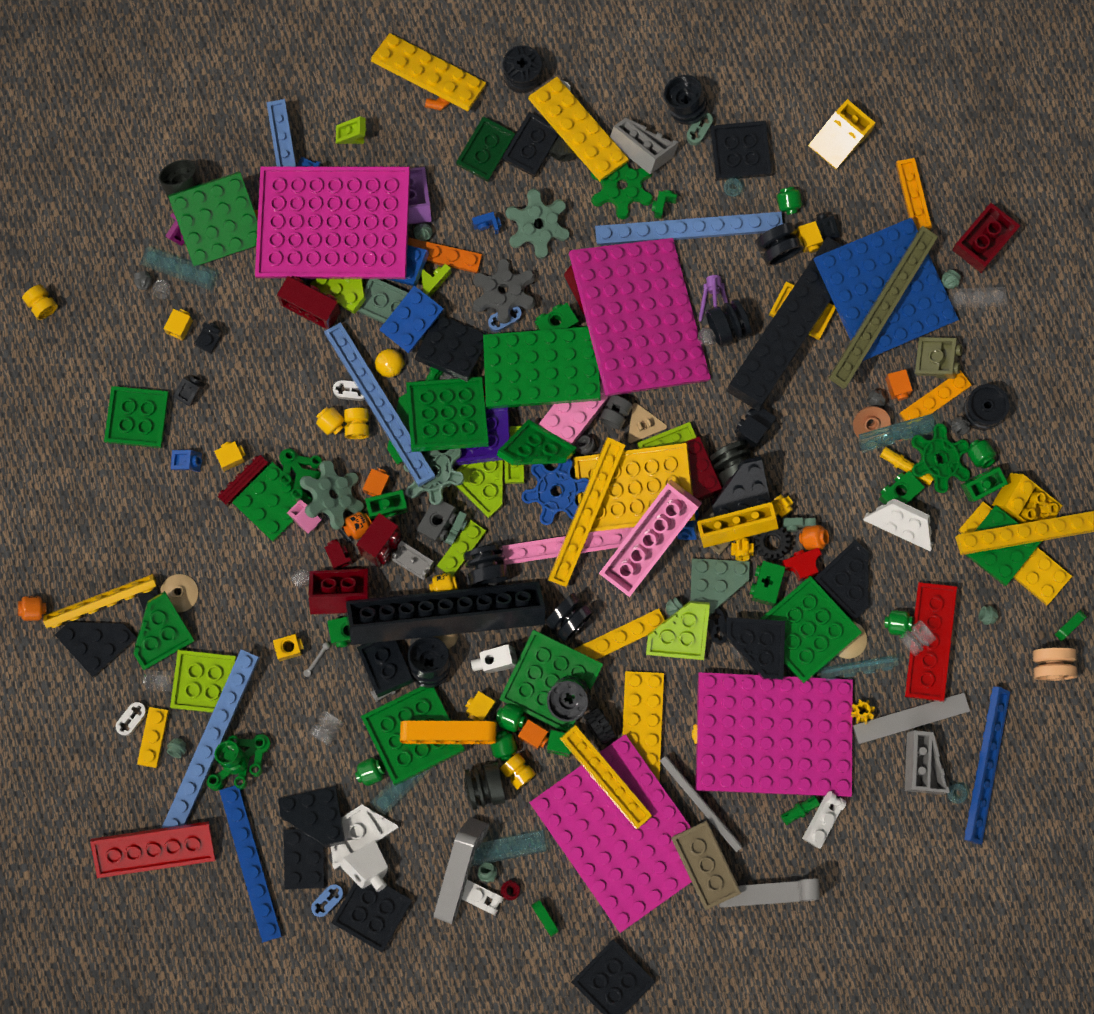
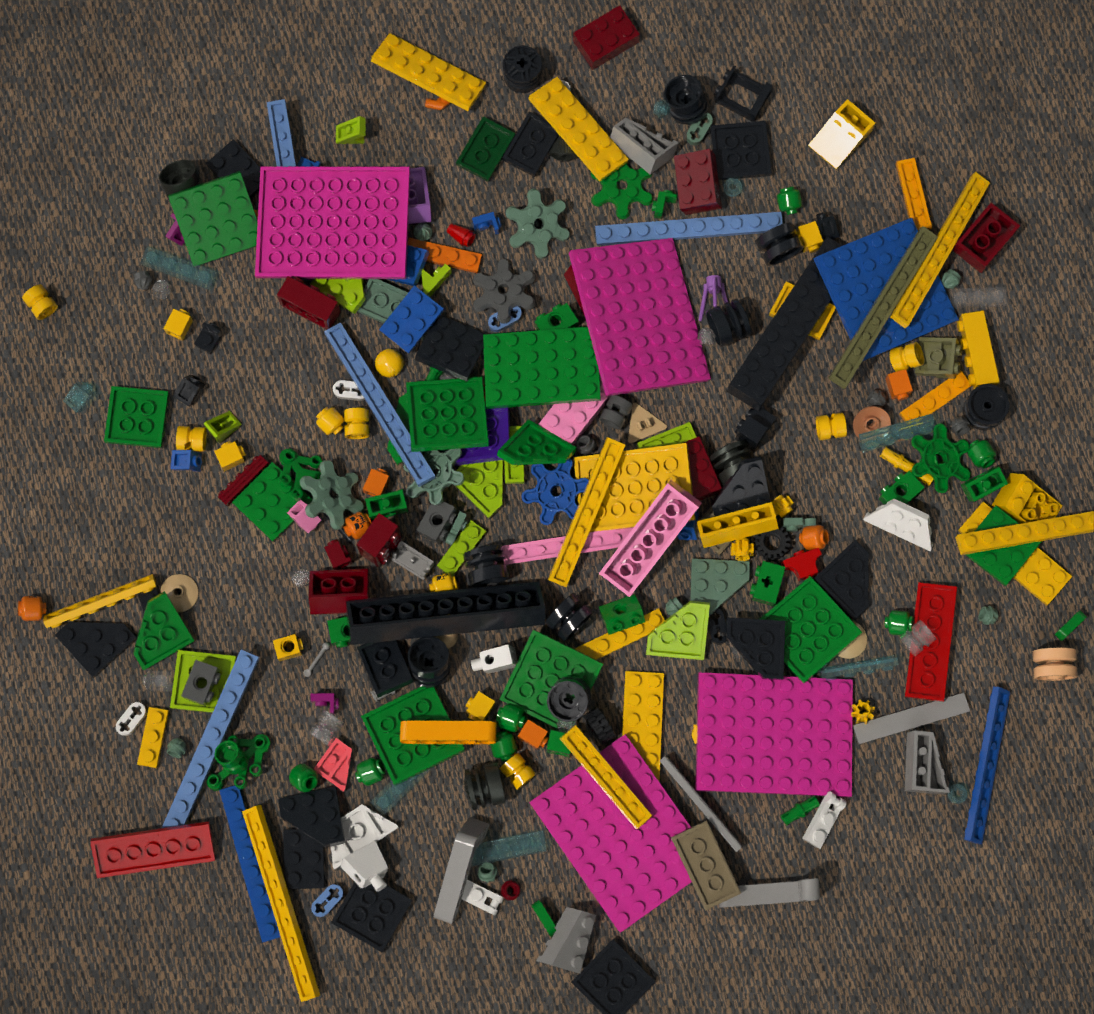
(79, 396): none -> clear light blue bracket
(191, 438): none -> yellow wheel
(201, 671): none -> dark grey brick
(222, 426): none -> lime slope
(235, 159): none -> black plate
(281, 903): none -> yellow plate
(303, 778): none -> green head
(322, 699): none -> magenta bracket
(335, 764): none -> coral wing
(462, 235): none -> red cone
(564, 726): none -> clear plate
(570, 940): none -> light grey wedge
(606, 37): none -> dark red brick
(621, 614): none -> green brick
(660, 109): none -> clear light blue plate
(697, 182): none -> dark red brick
(734, 77): none -> black panel
(831, 426): none -> yellow wheel
(910, 356): none -> yellow wheel
(940, 250): none -> yellow plate
(978, 349): none -> yellow brick

